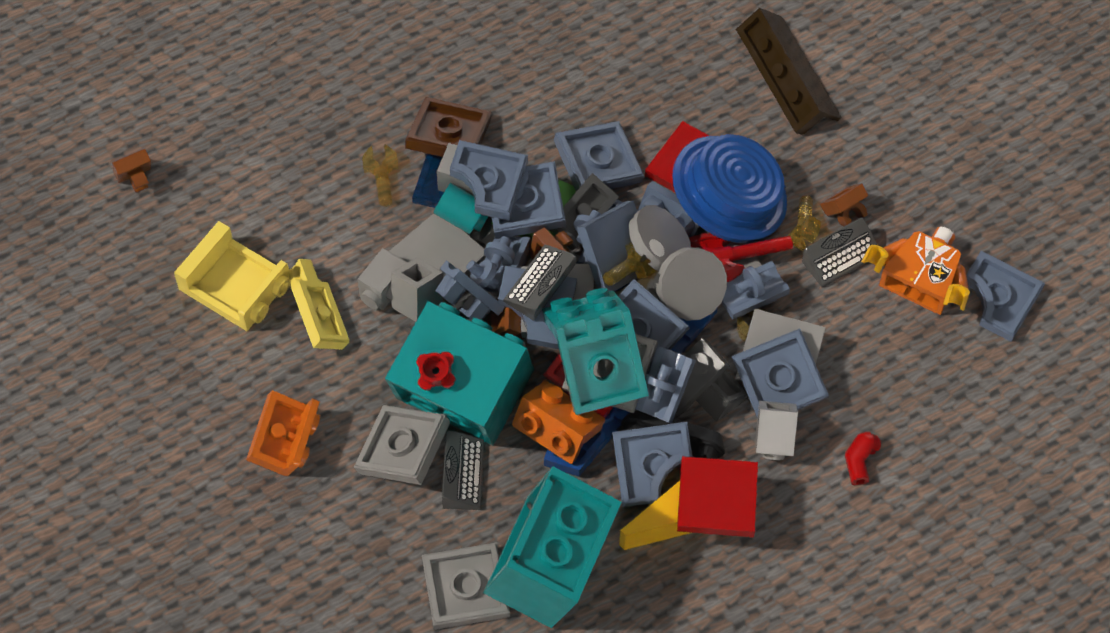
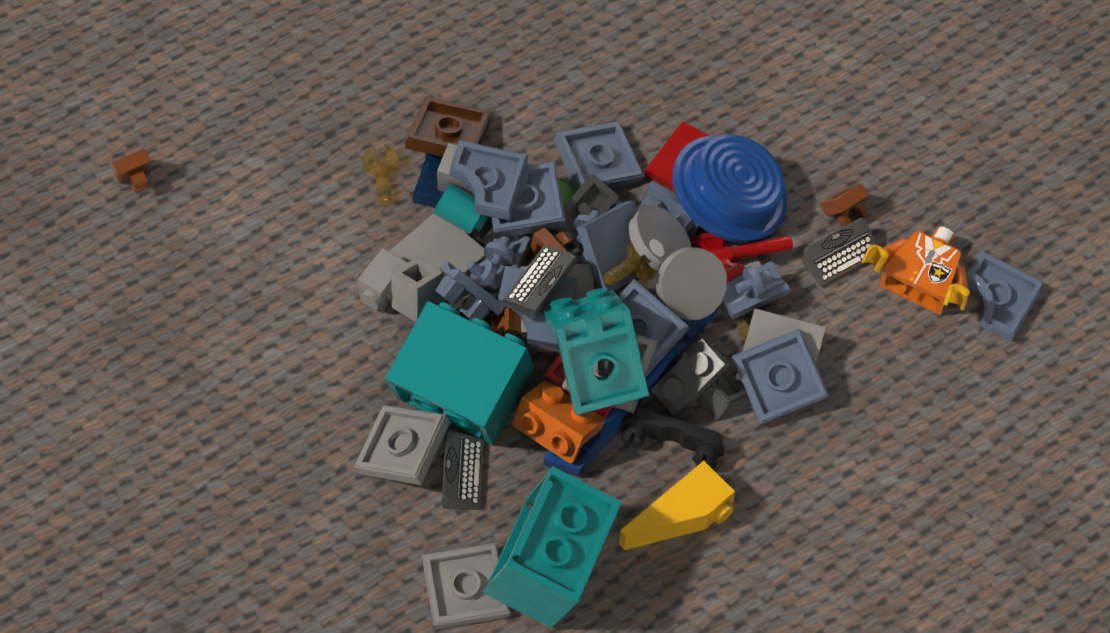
(232, 278): light yellow panel -> none
(283, 433): orange bracket -> none
(317, 307): light yellow hinge -> none
(428, 362): red plate -> none
(647, 458): sand blue tile -> none
(666, 384): sand blue hips -> none
(717, 496): red tile -> none
(776, 429): light grey brick -> none
(786, 70): dark brown panel -> none
(807, 227): clear yellow bar -> none
(857, 453): red arm -> none

